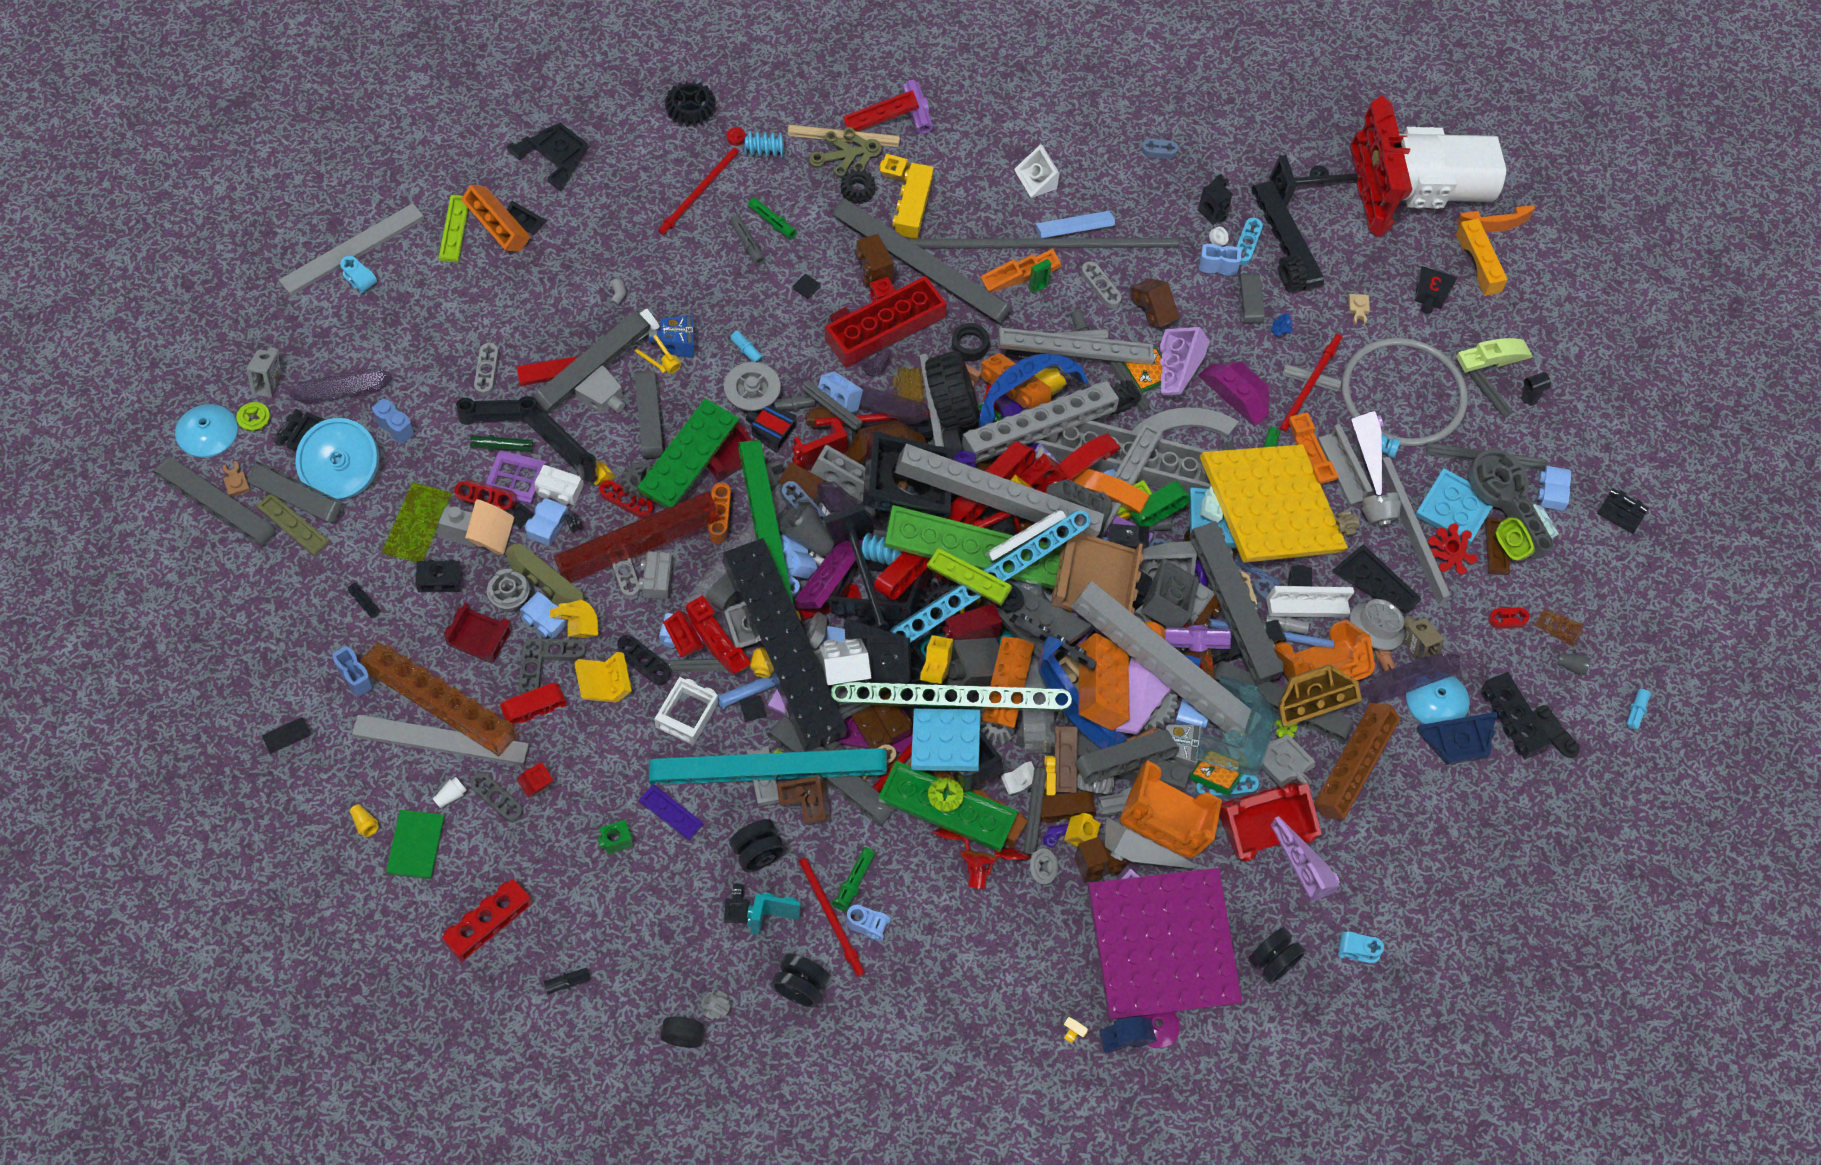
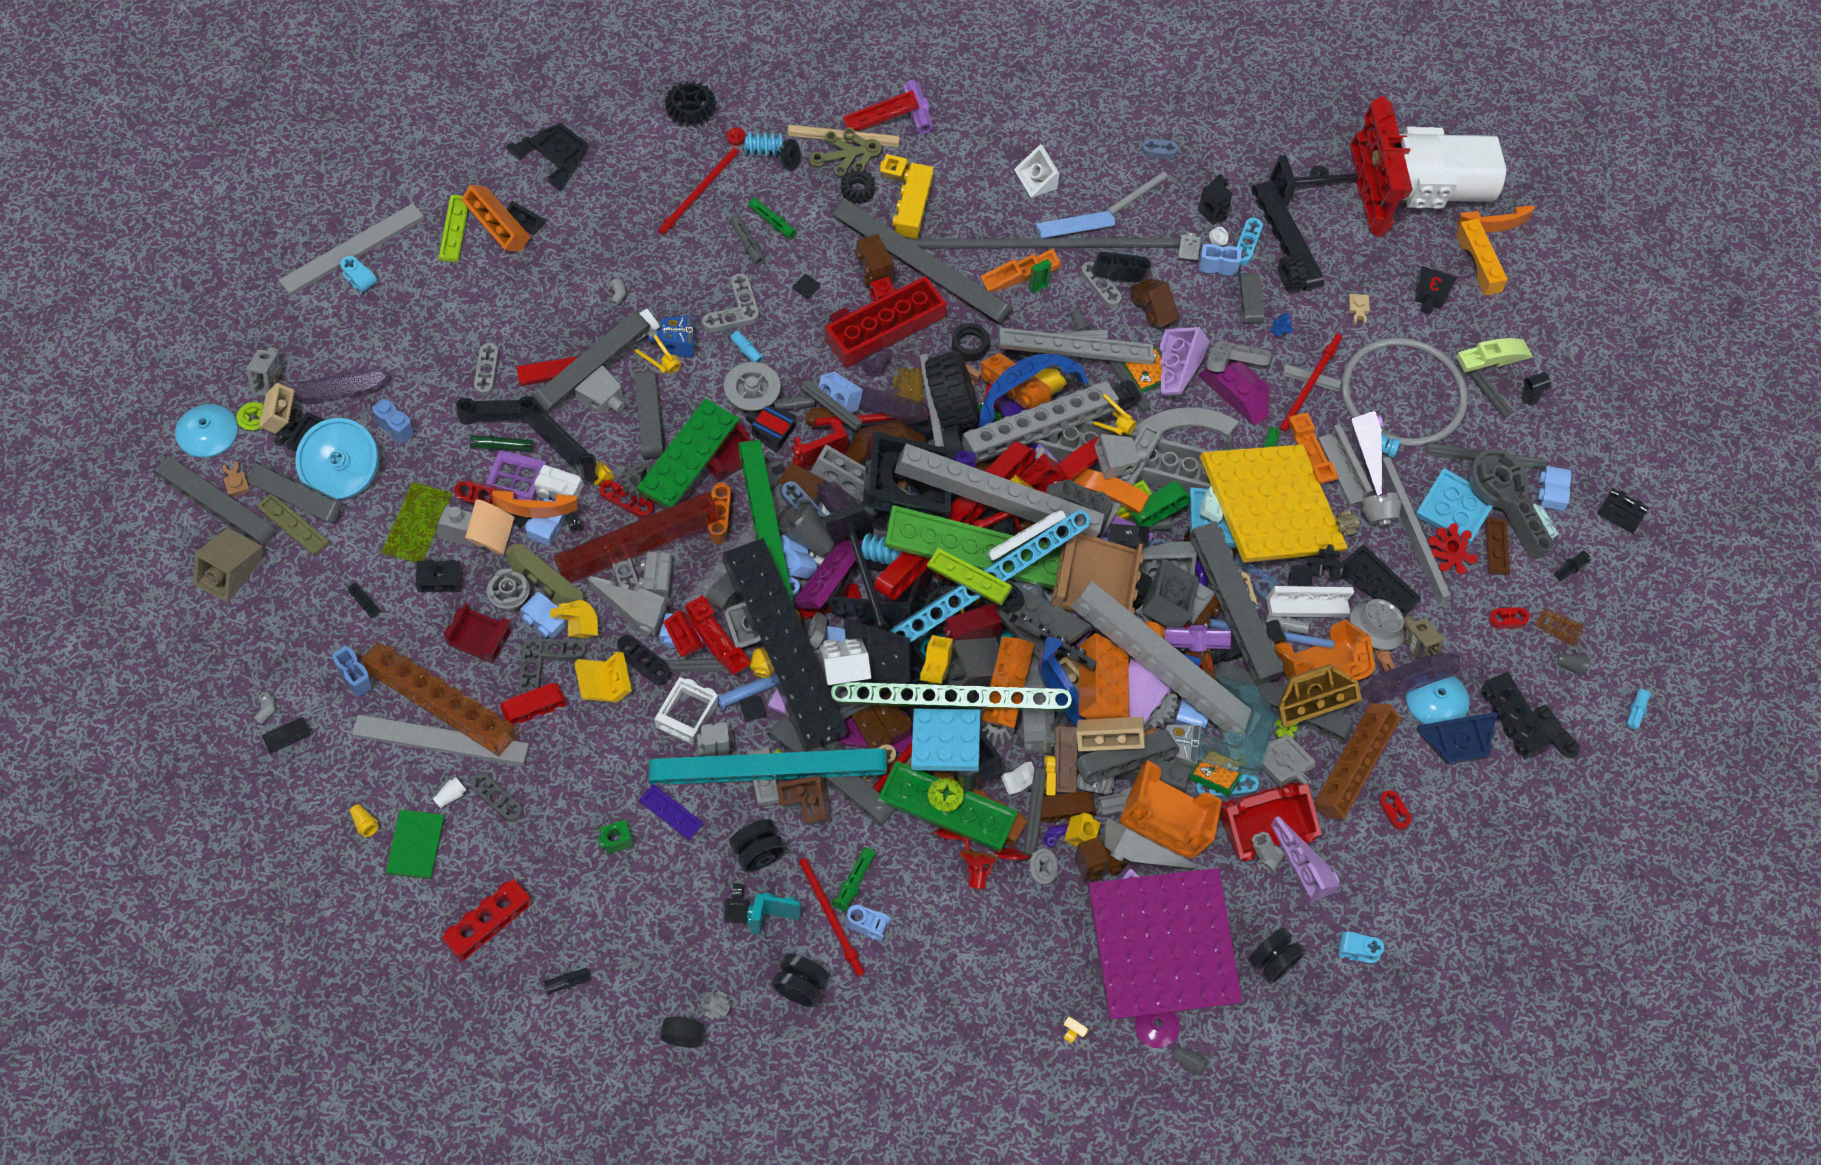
(225, 564): none -> dark tan slope
(267, 707): none -> light grey arm
(277, 408): none -> tan brick
(534, 509): none -> orange slope
(534, 779): red brick -> none
(640, 608): none -> light grey wedge
(713, 740): none -> light grey brick
(739, 313): none -> light grey beam
(790, 159): none -> black gear
(1111, 734): none -> tan brick
(1118, 455): none -> light grey torso
(1121, 266): none -> black beam
(1124, 422): none -> yellow plant
(1127, 1032): dark blue brick -> none
(1137, 193): none -> light grey bar
(1189, 247): none -> light grey bracket
(1192, 1061): none -> dark grey cone
(1224, 351): none -> light grey beam
(1268, 853): none -> light grey piece
(1337, 566): none -> black hips
(1390, 812): none -> red beam
(1515, 539): lime piece -> none
(1572, 565): none -> black axle

